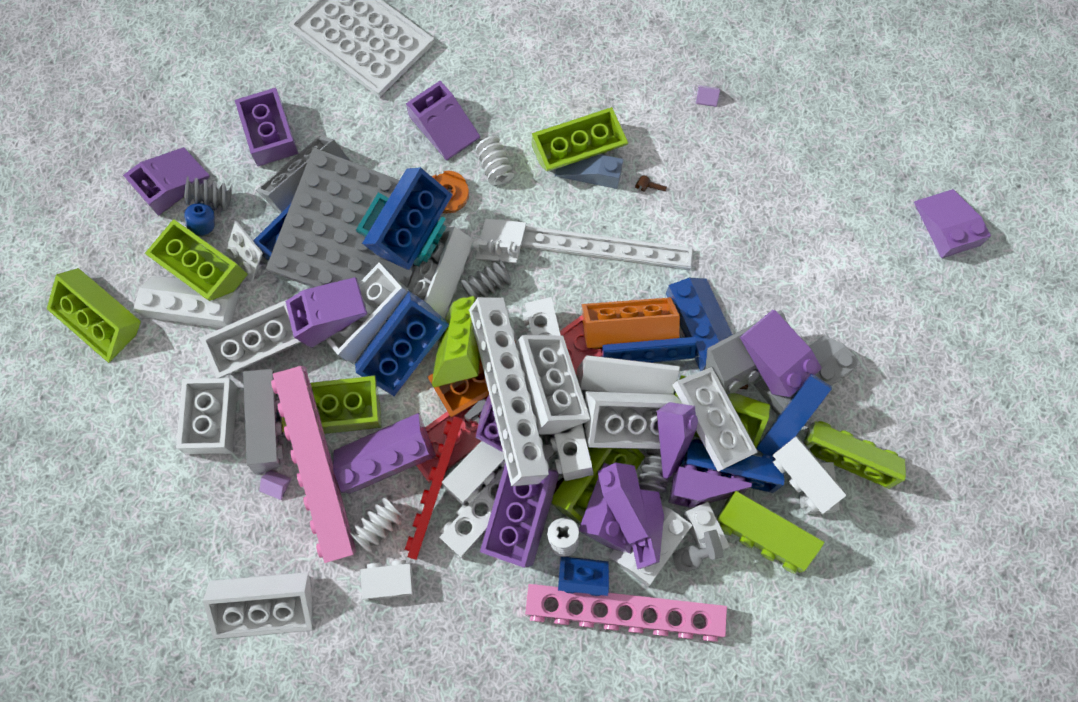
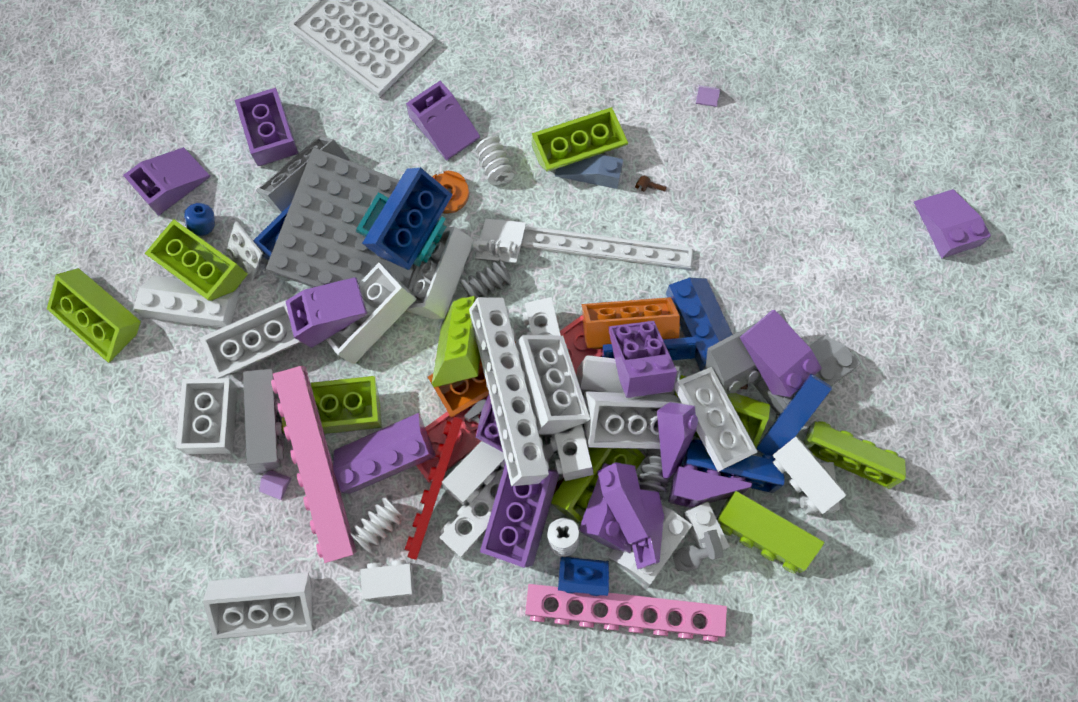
(207, 194): light grey piece -> none
(401, 343): blue slope -> none
(642, 359): none -> medium lavender slope

